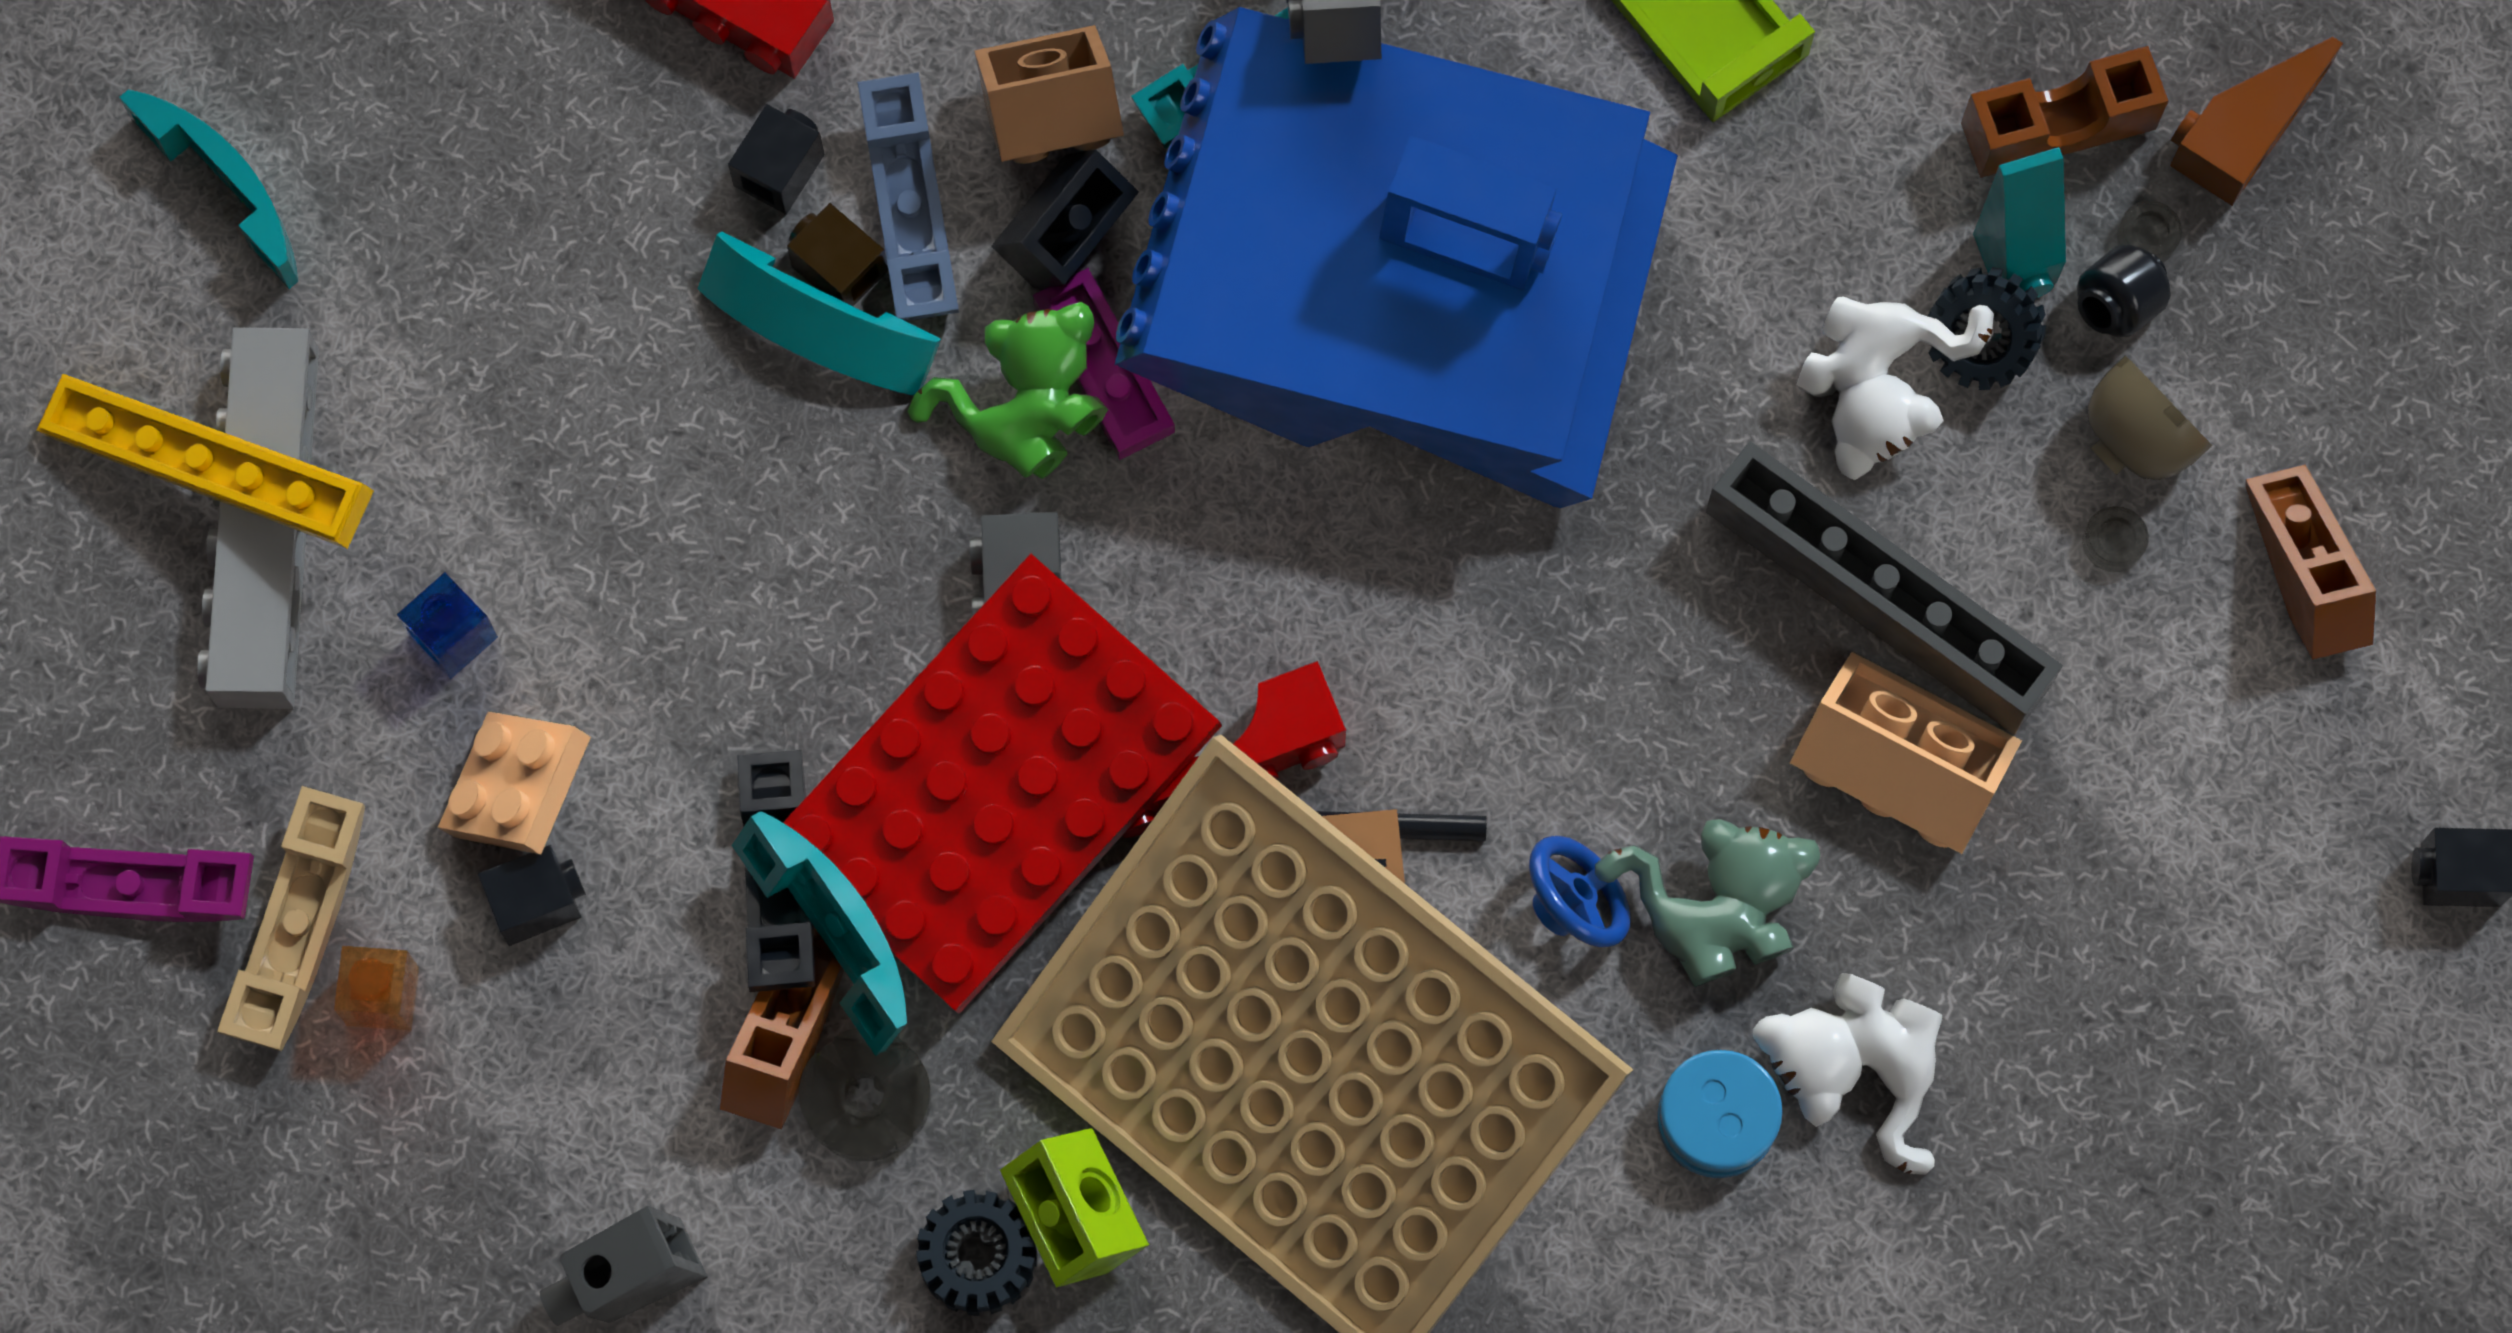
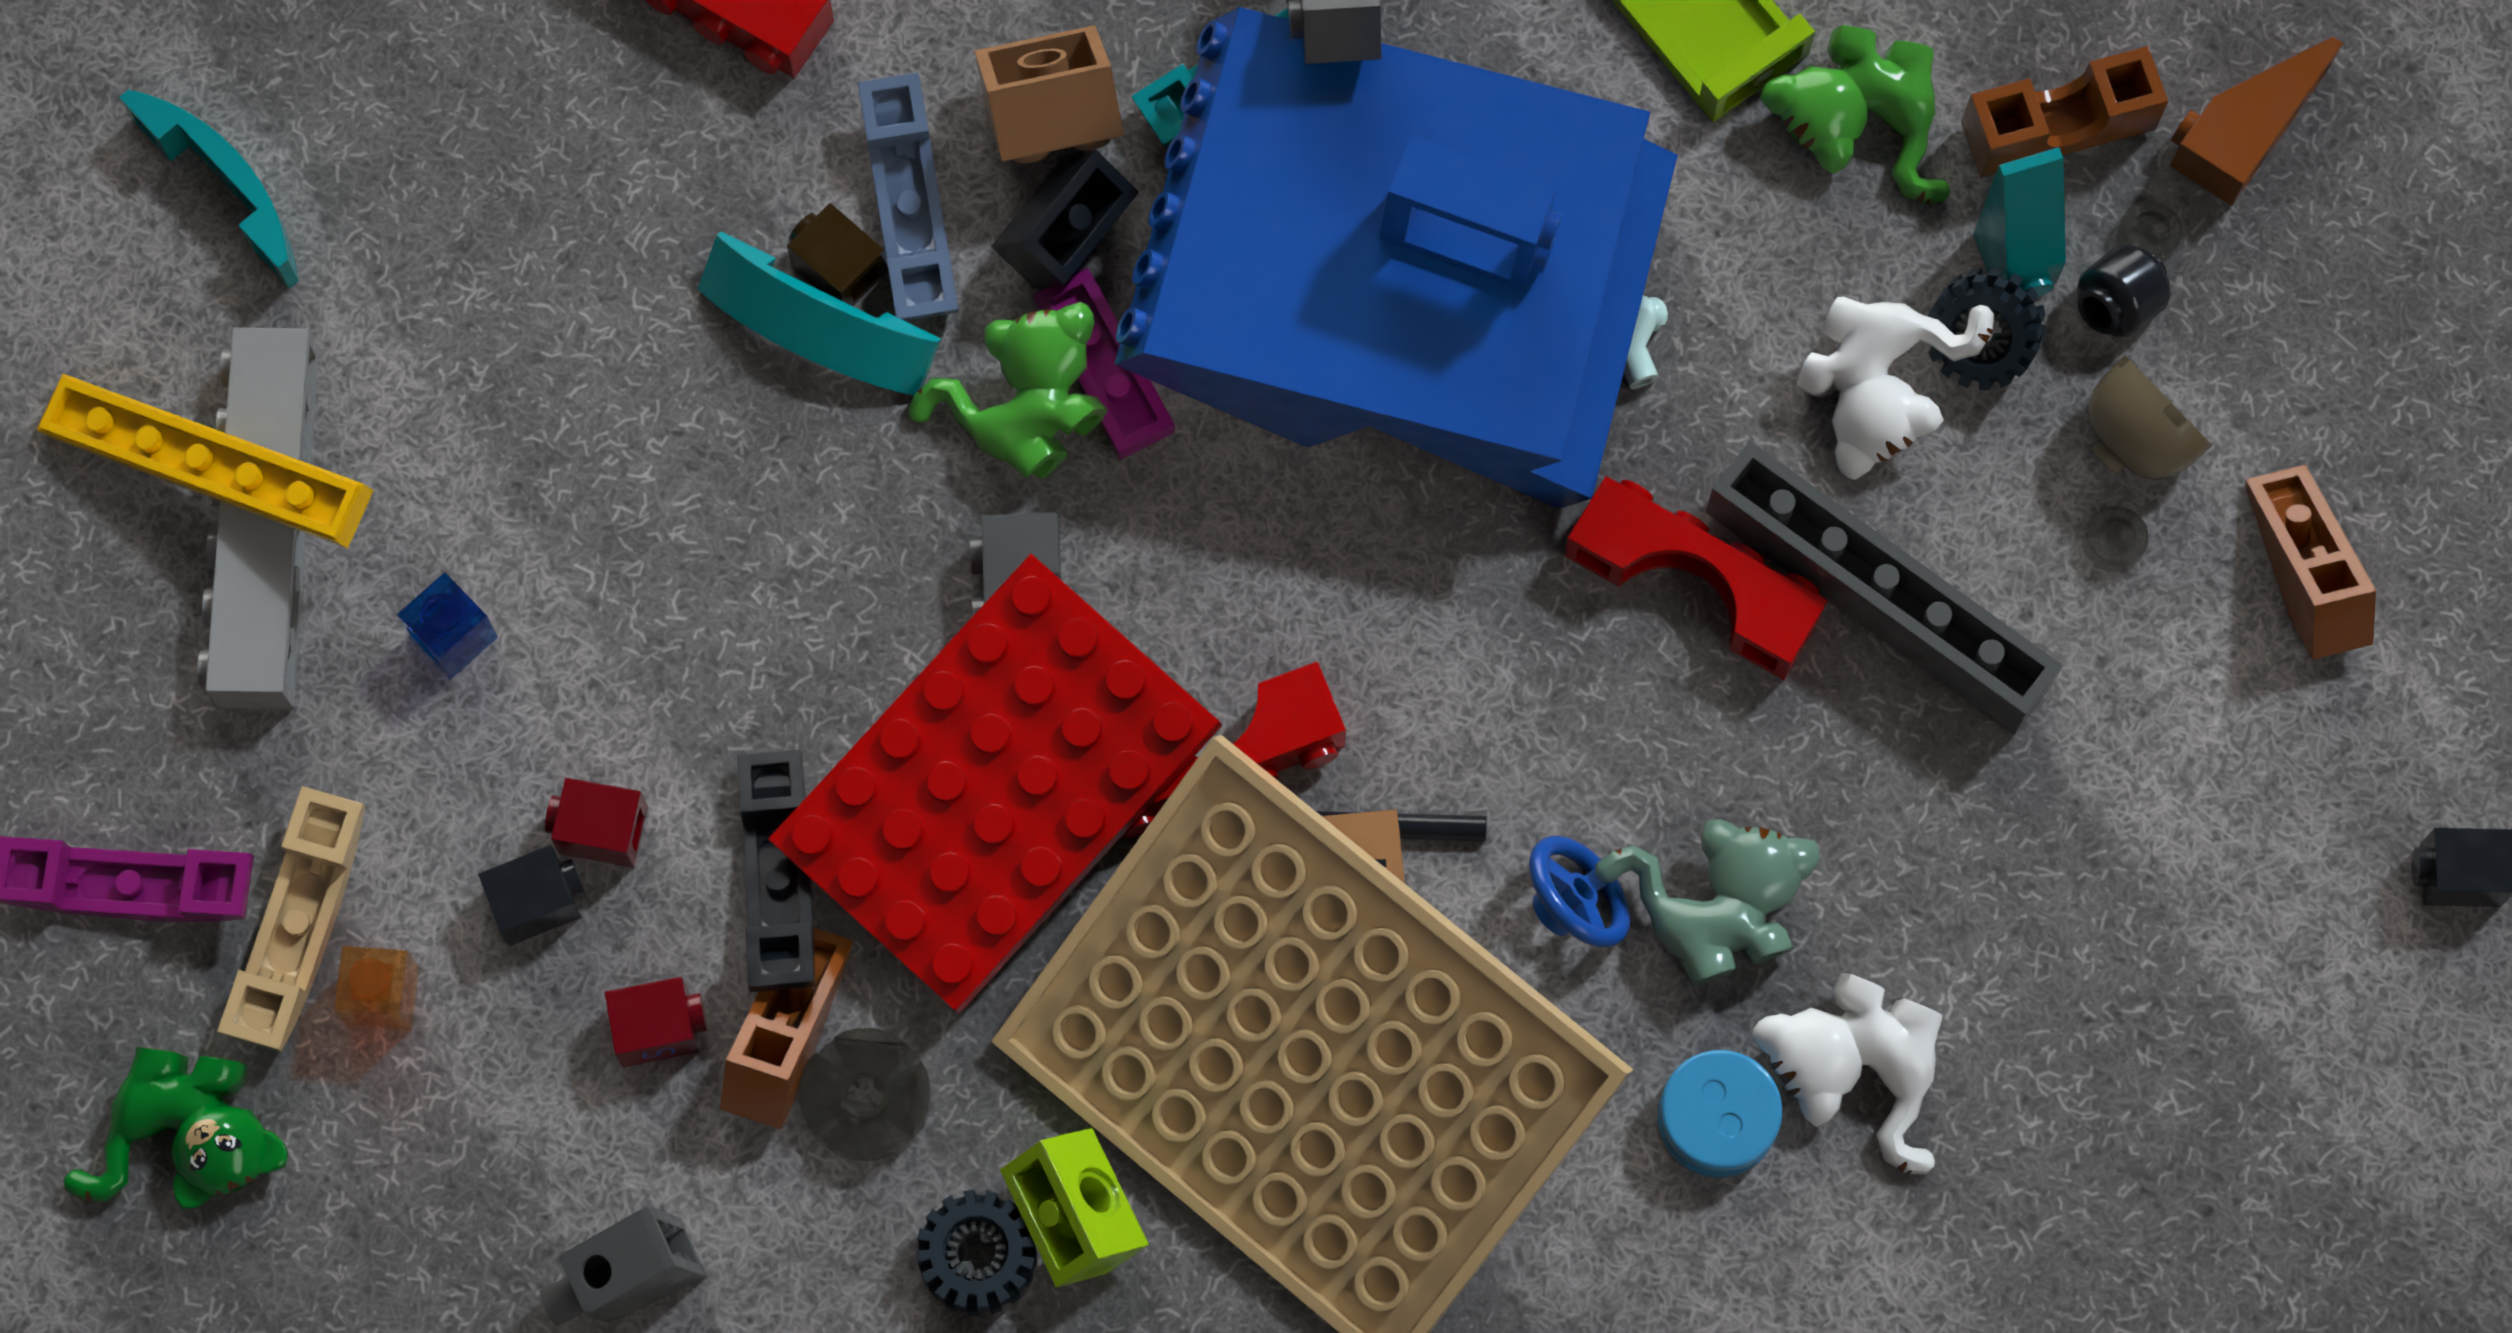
(215, 1144): none -> green animal
(514, 782): light nougat plate -> none
(597, 822): none -> dark red brick
(655, 1021): none -> dark red brick
(777, 157): black brick -> none
(785, 859): teal slope -> none
(1631, 534): none -> red arch
(1639, 366): none -> light aqua arm
(1830, 106): none -> bright green animal
(1905, 753): light nougat slope -> none

